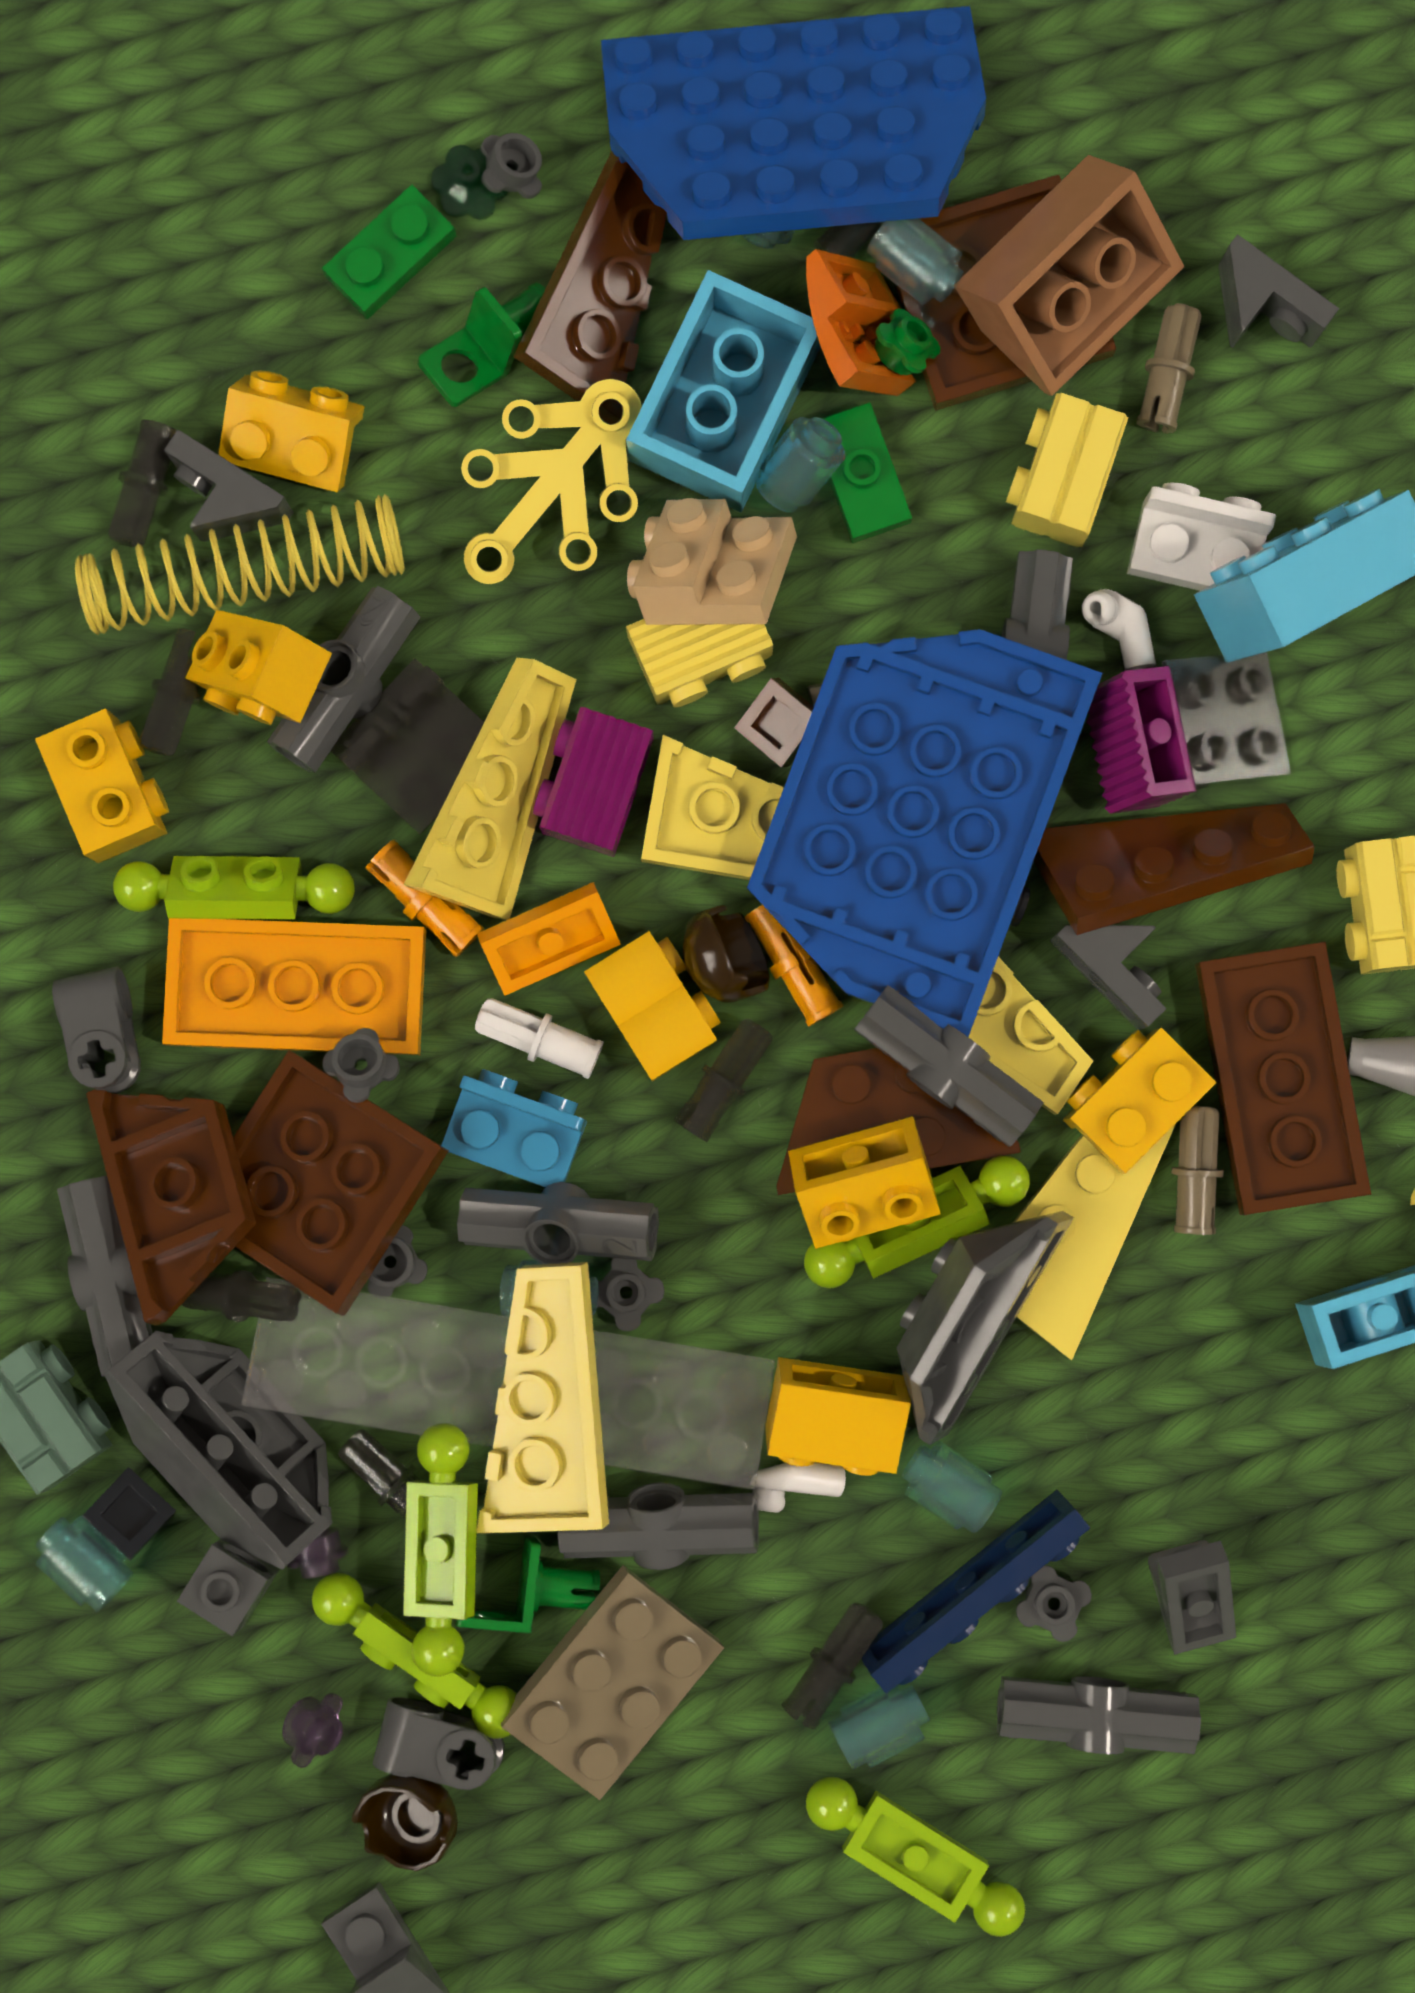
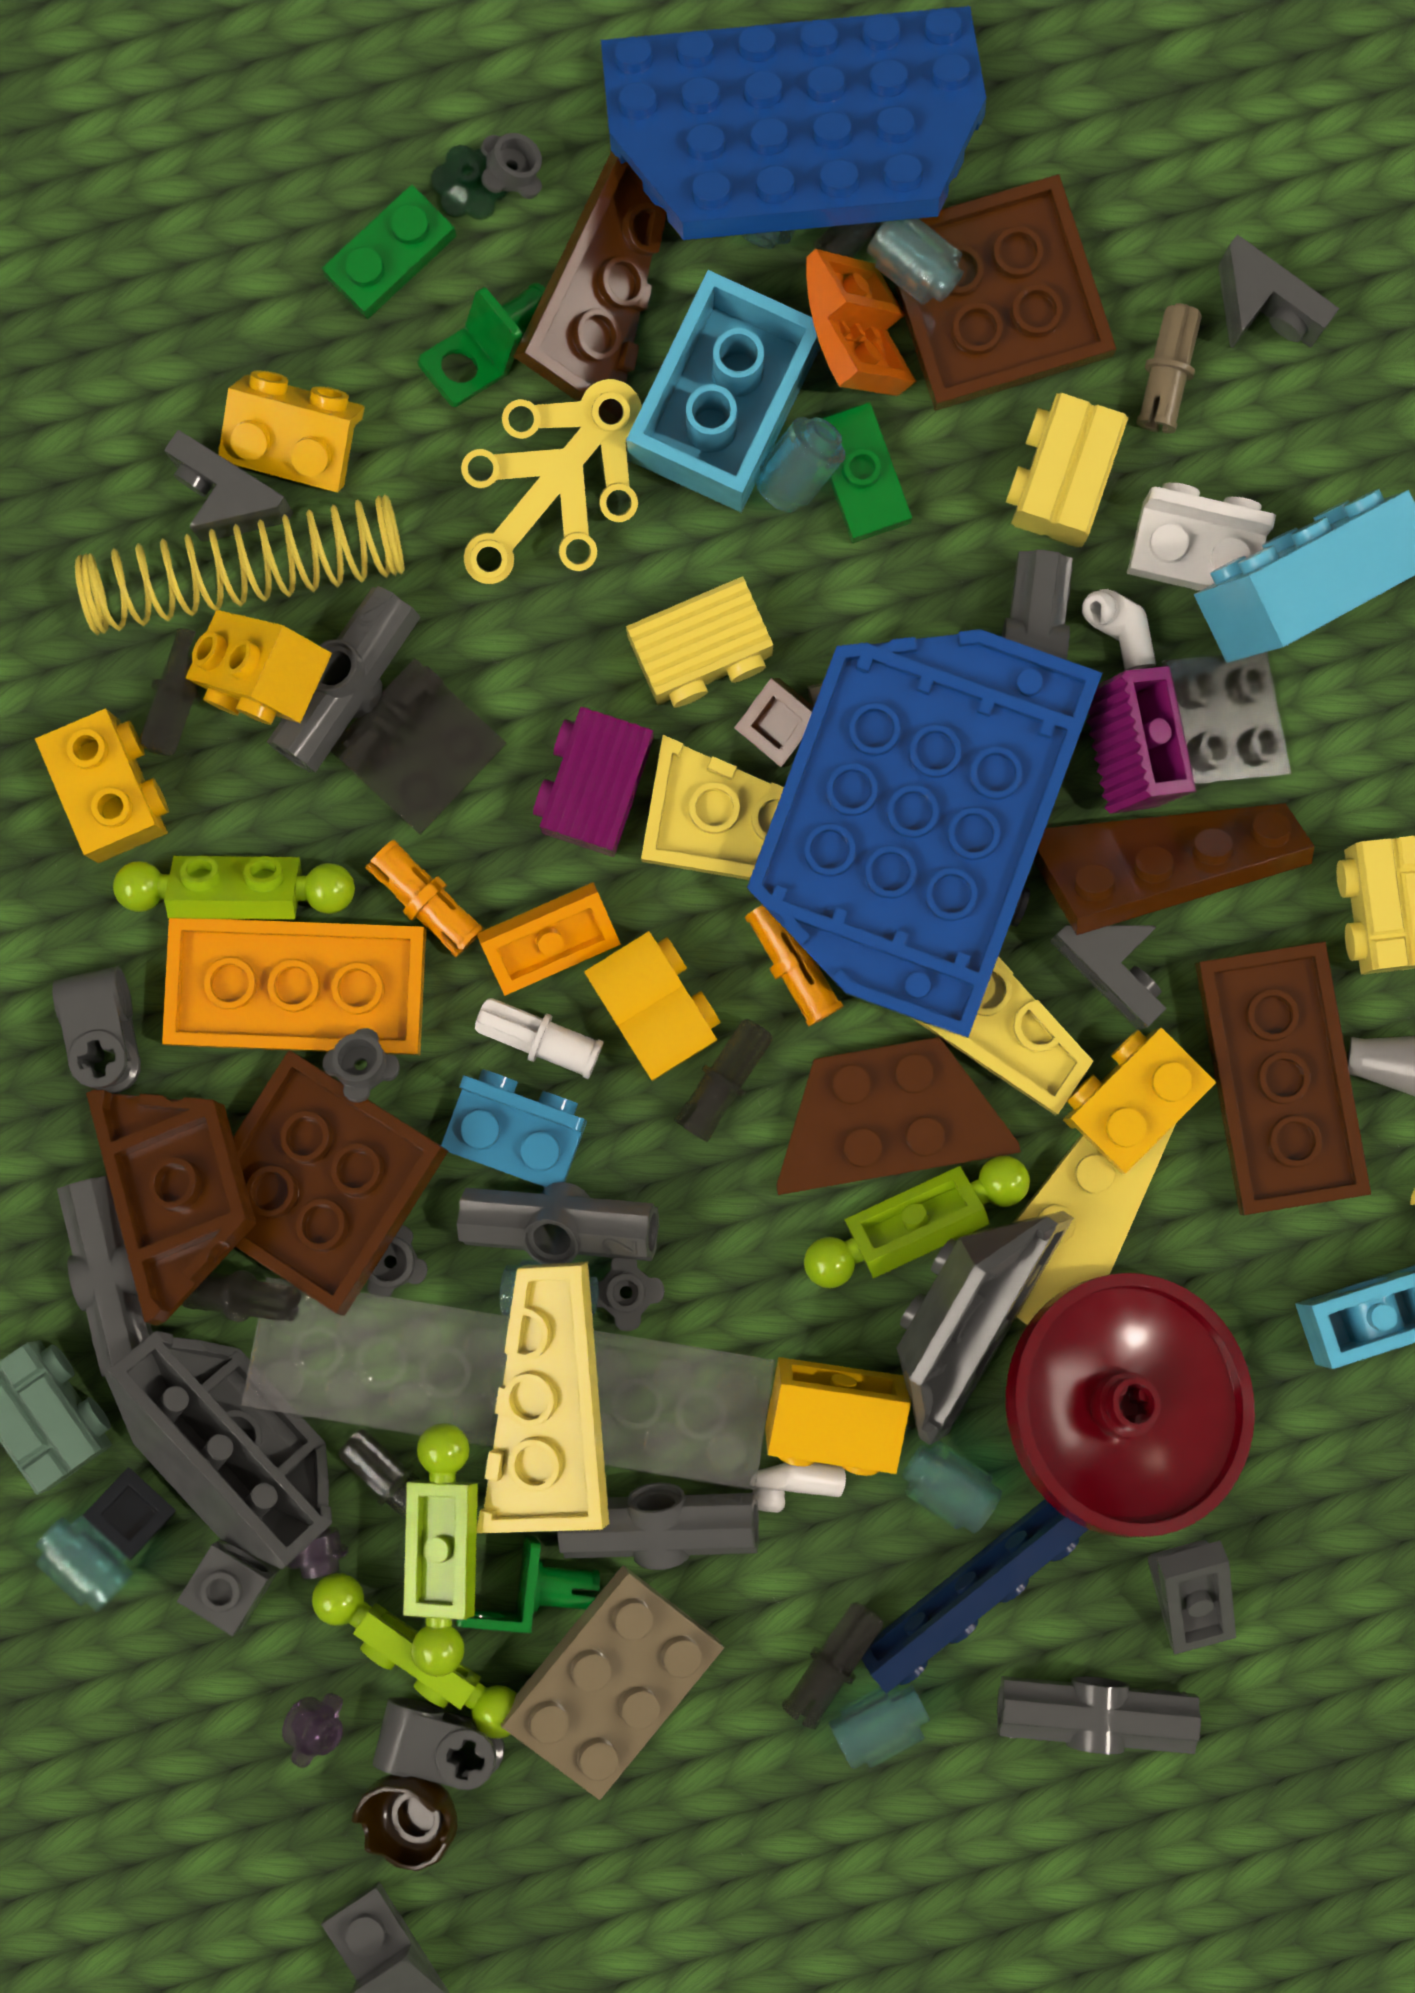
(142, 485): clear smoke axle -> none
(488, 817): light yellow wing -> none
(710, 565): tan plate -> none
(724, 956): dark brown hair -> none
(863, 1182): yellow brick -> none
(905, 343): green plate -> none
(915, 1856): lime plate -> none
(949, 1066): dark grey piece -> none
(1058, 1621): dark grey plate -> none
(1071, 272): medium nougat slope -> none
(1130, 1405): none -> dark red dish
(1197, 1171): dark tan axle -> none

